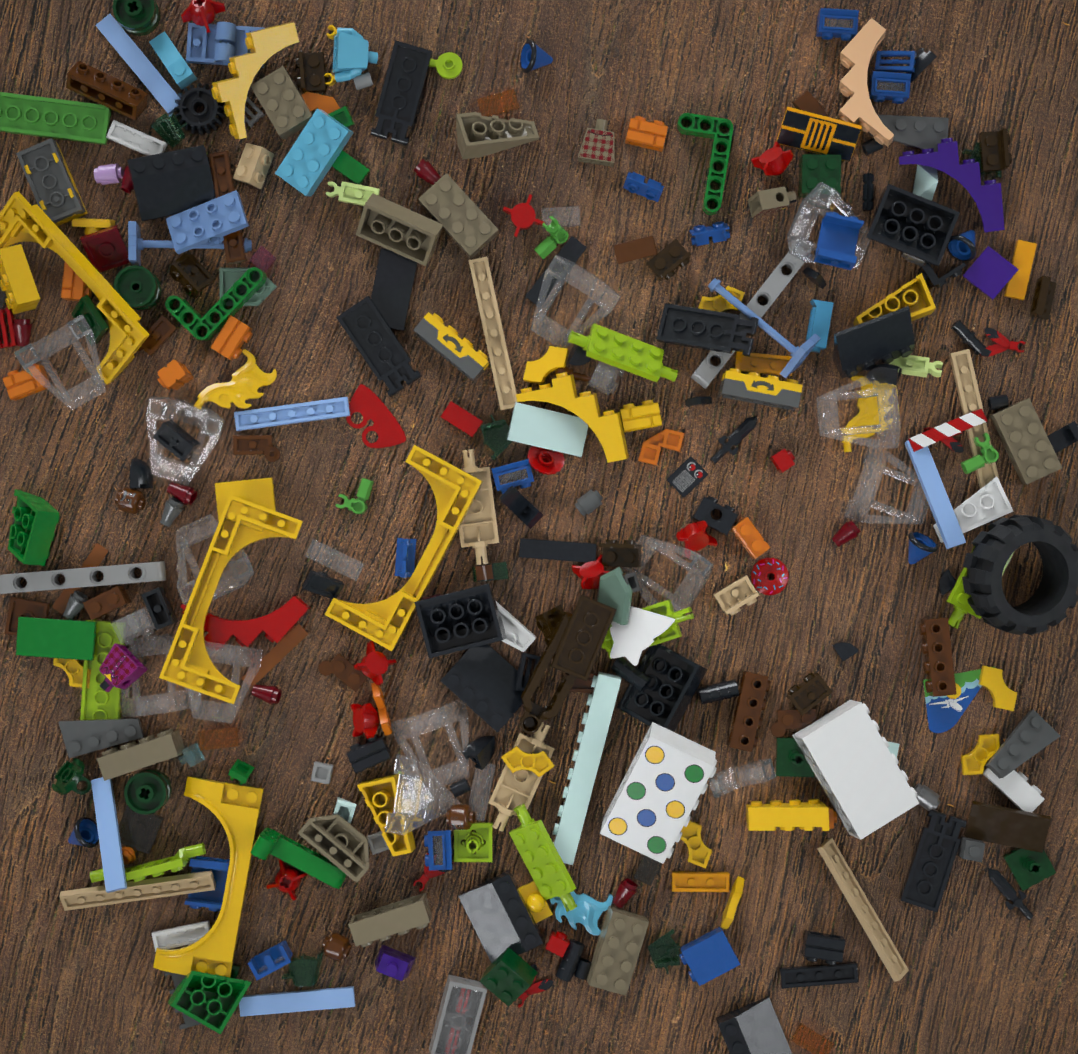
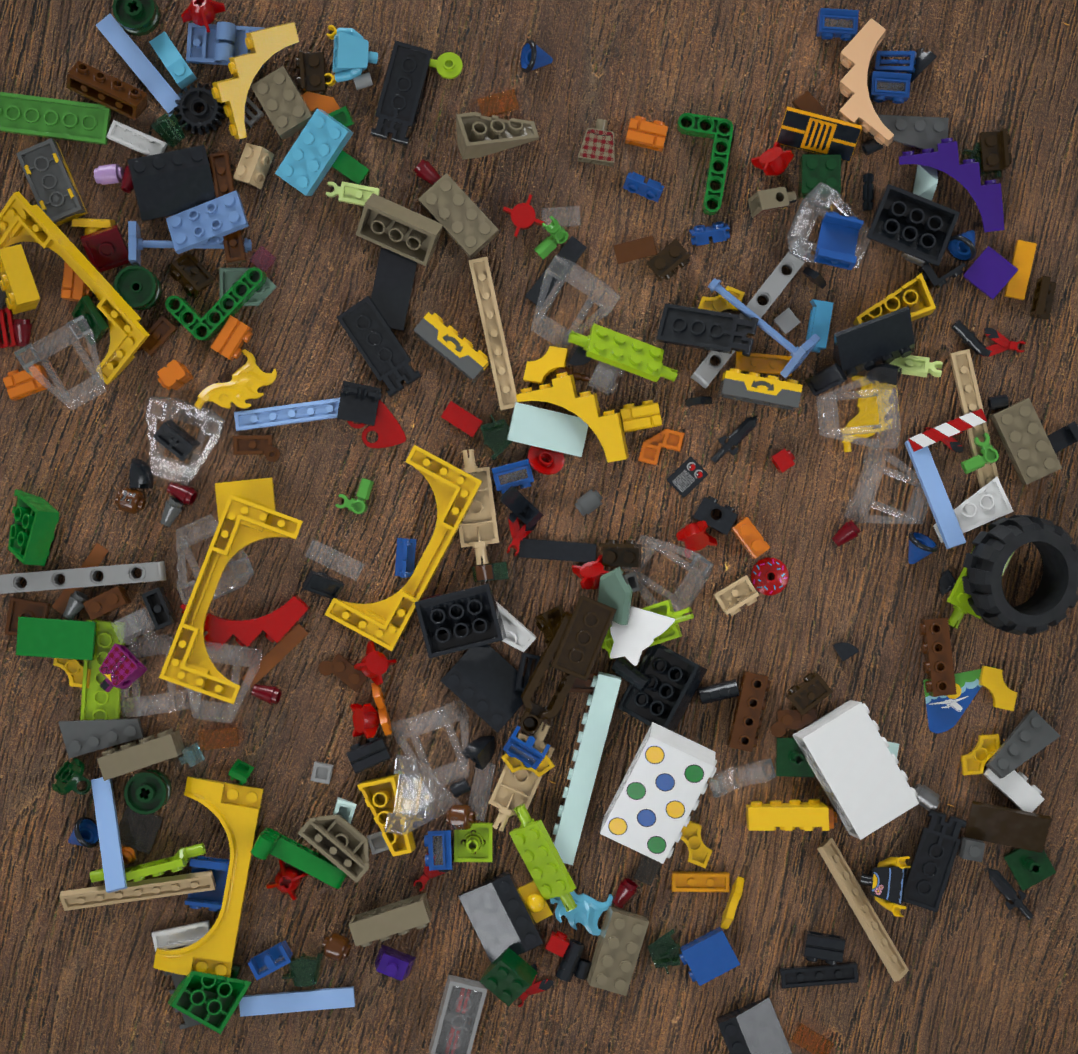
(358, 403): none -> black hinge
(517, 533): none -> red piece
(524, 751): none -> blue window
(786, 321): none -> light grey tile
(826, 379): none -> black tile
(888, 883): none -> torso

